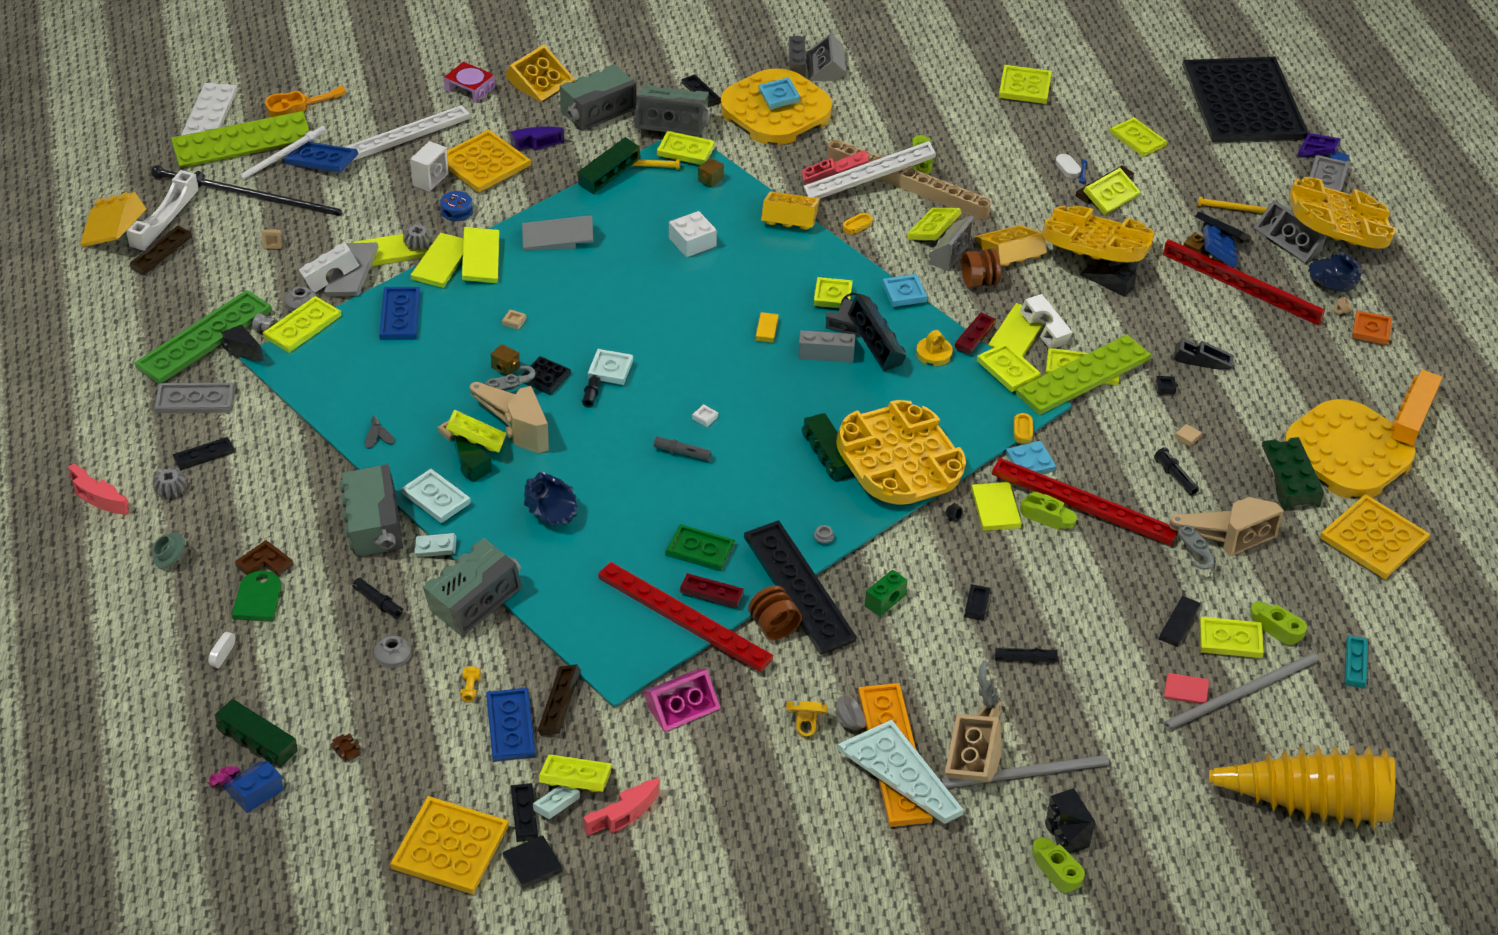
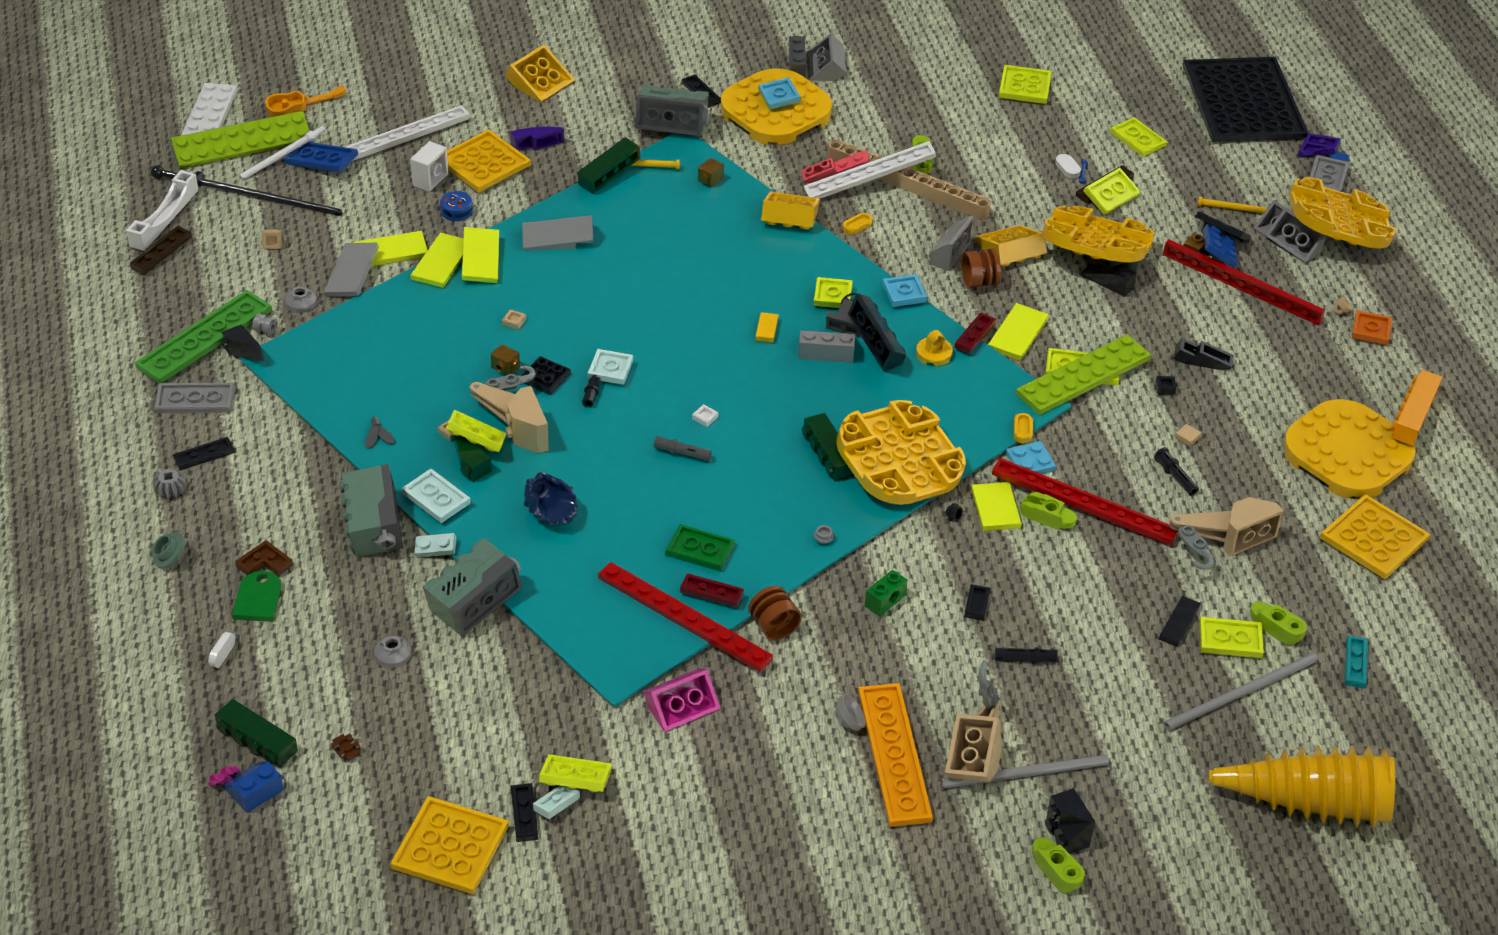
(97, 493): coral slope -> none
(111, 218): yellow slope -> none
(302, 324): neon yellow tile -> none
(316, 271): white arch -> none
(383, 602): black pin -> none
(400, 313): blue tile -> none
(417, 237): light grey gear -> none
(470, 78): lavender panel -> none
(471, 675): yellow bar -> none
(510, 724): blue tile -> none
(532, 862): black tile -> none
(559, 700): dark brown plate -> none
(598, 97): piece -> none
(631, 805): coral slope -> none
(685, 148): neon yellow plate -> none
(692, 234): white brick -> none
(791, 571): black plate -> none
(807, 712): yellow tile -> none
(897, 763): light aqua wing -> none
(934, 224): neon yellow tile -> none
(1008, 366): neon yellow plate -> none
(1039, 310): white arch -> none
(1186, 688): coral slope -> none
(1293, 473): dark green piece -> none
(1337, 274): dark blue hair -> none

